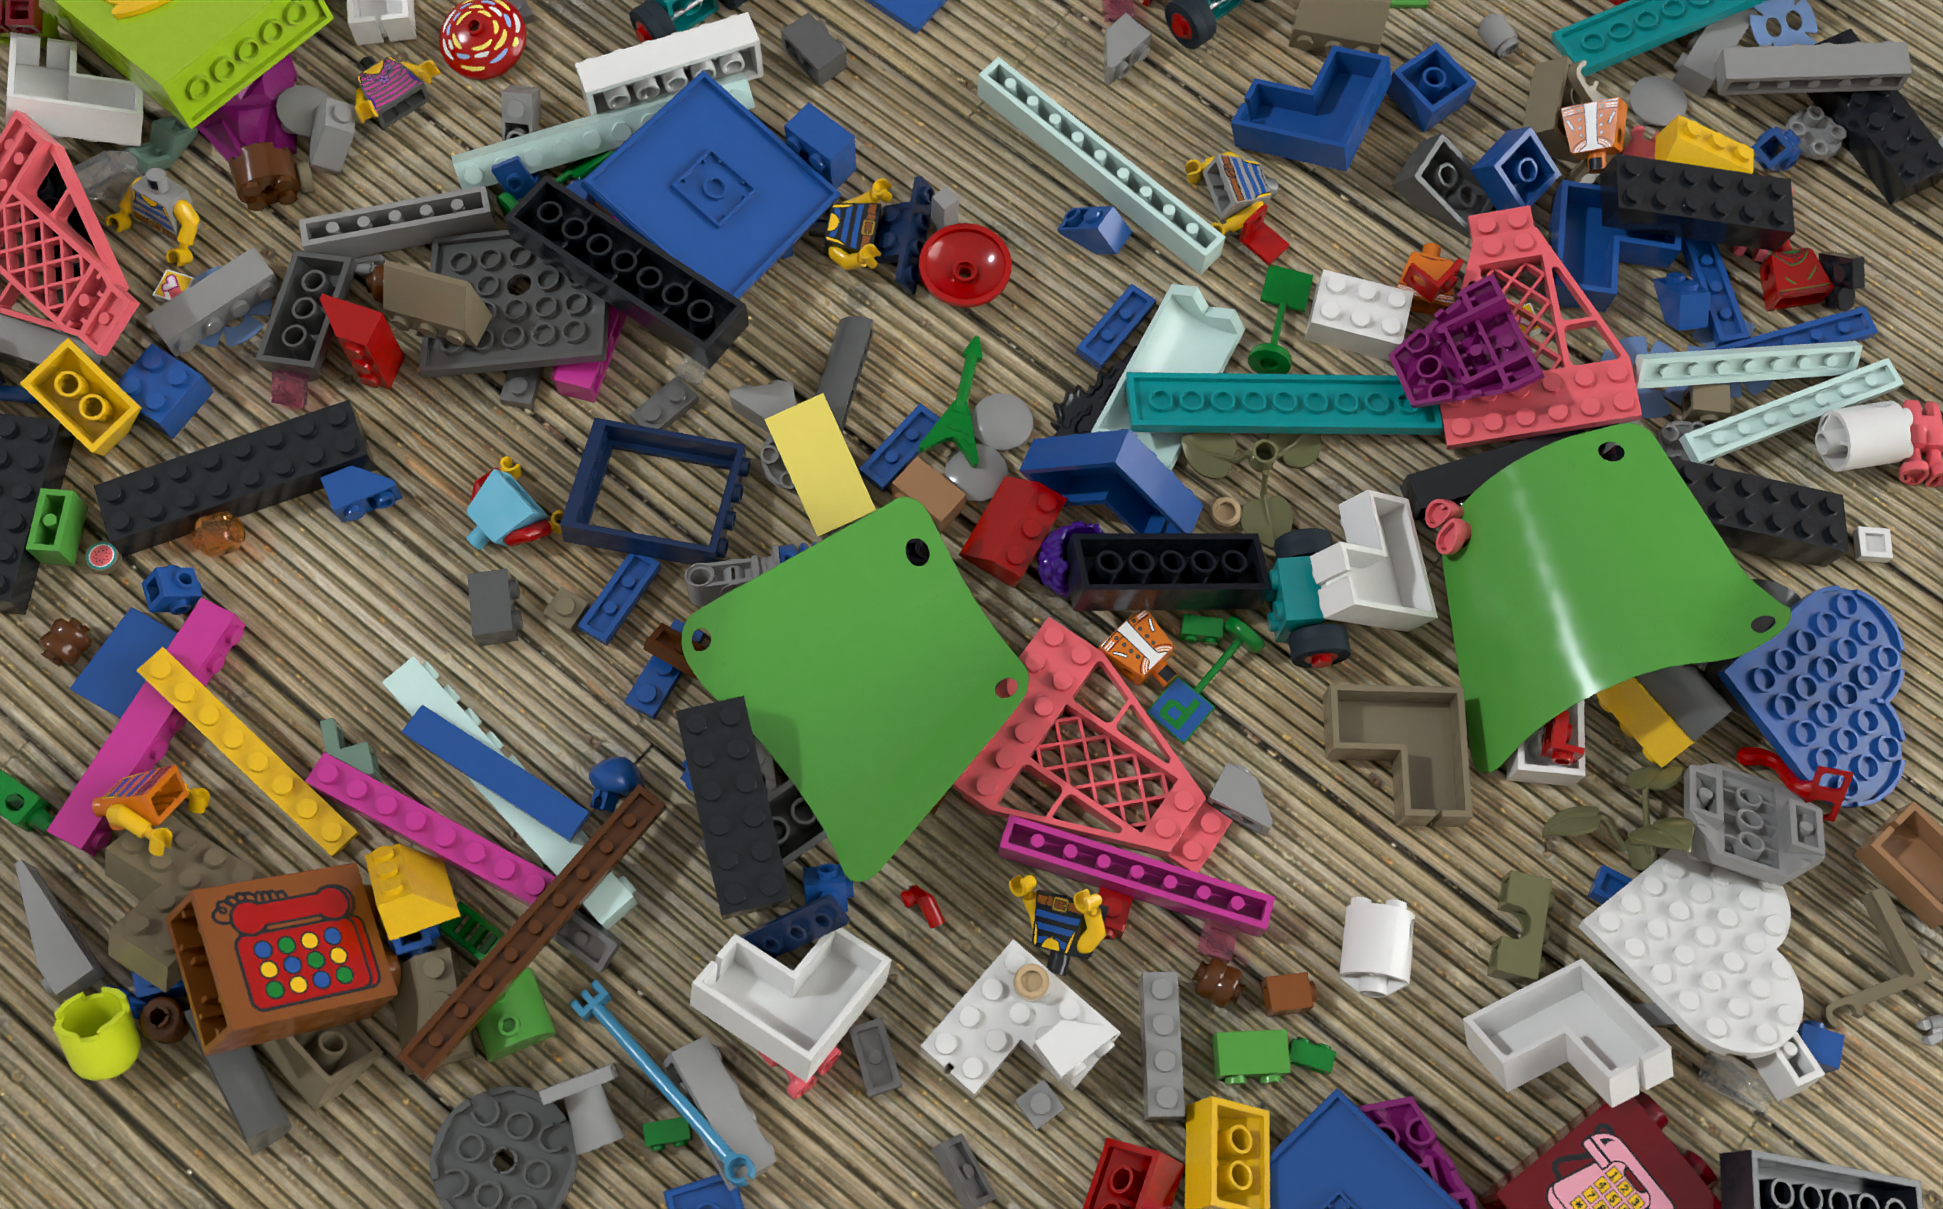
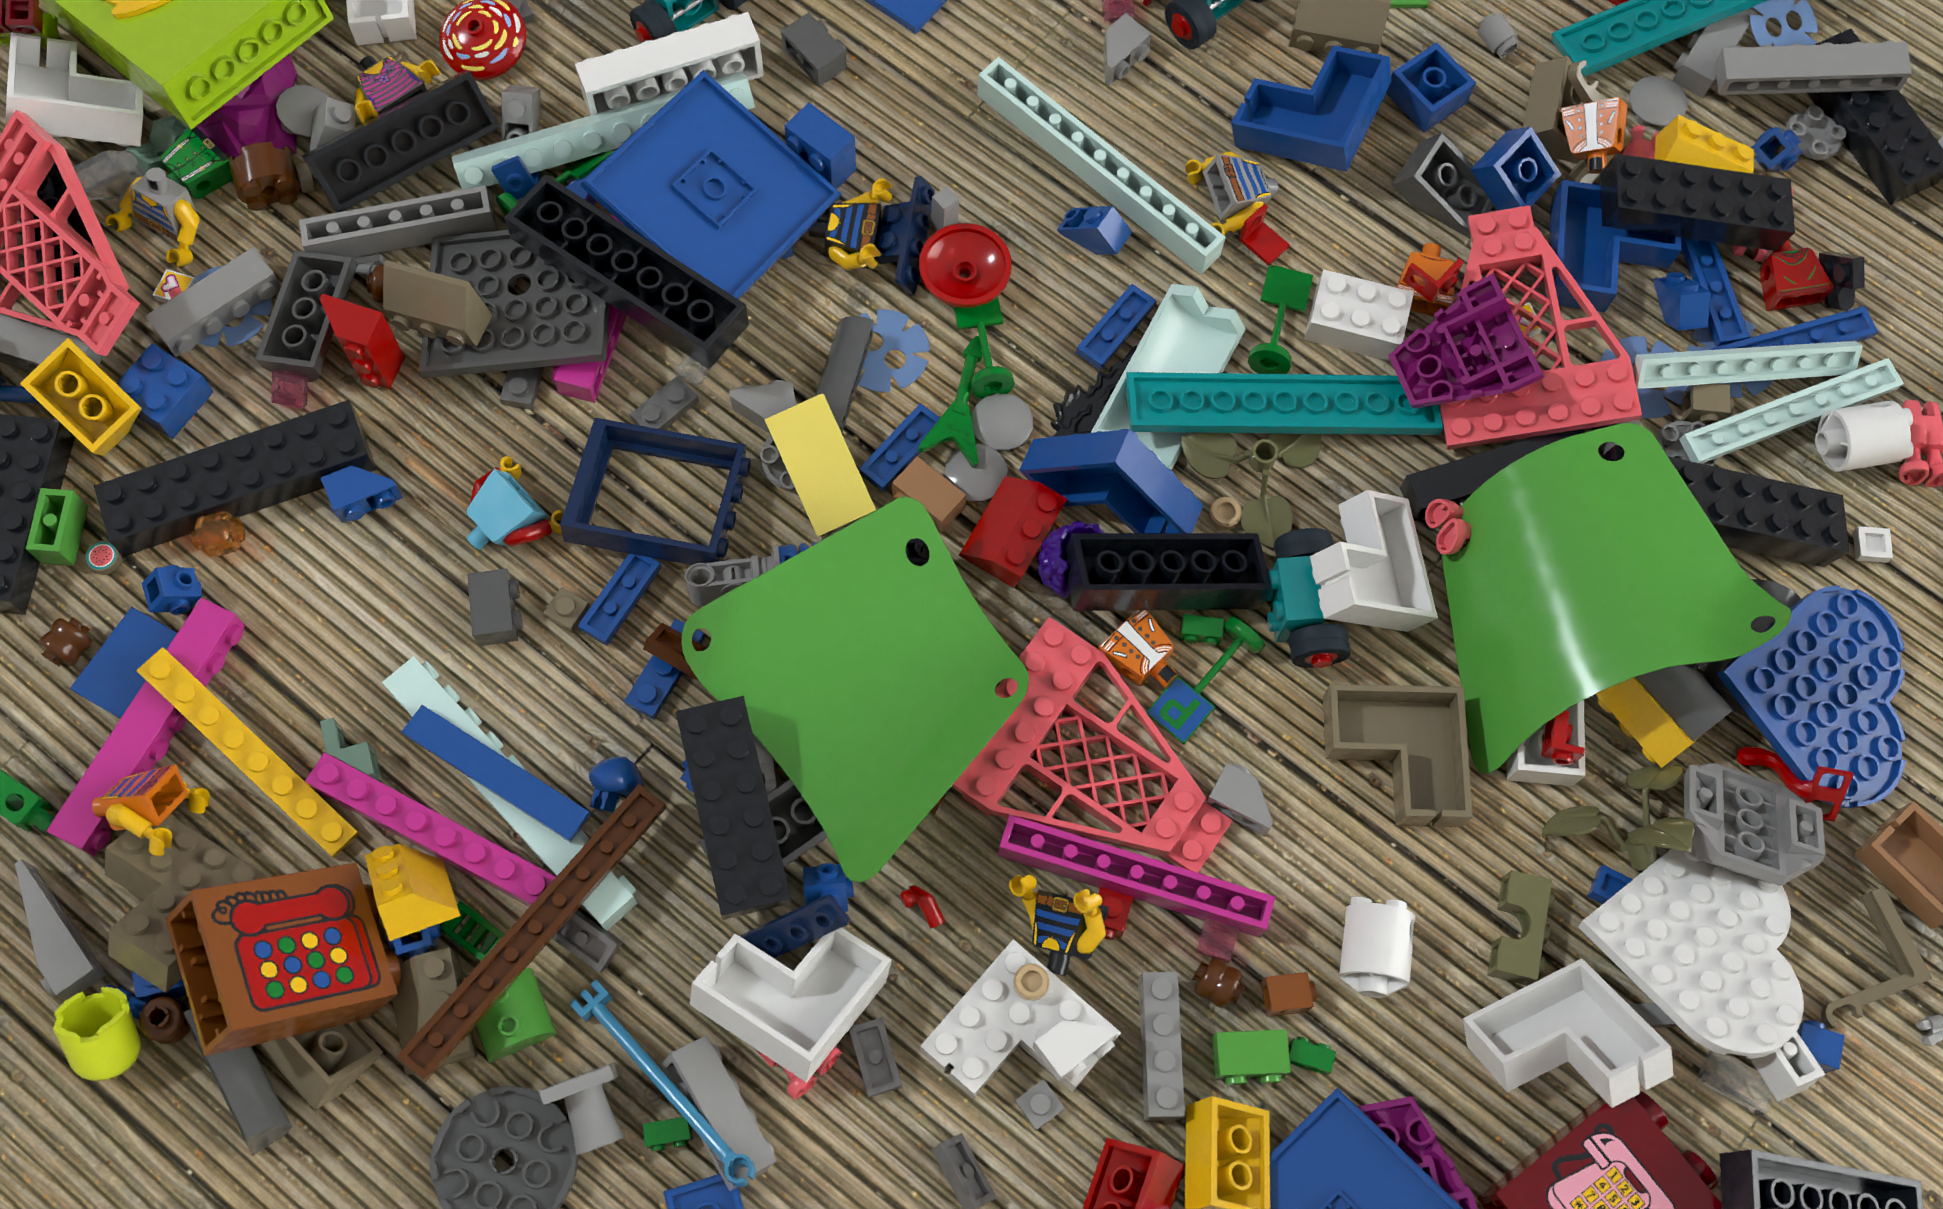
(197, 163): none -> green torso
(401, 141): none -> black brick
(913, 340): none -> medium blue piece
(991, 378): none -> green piece

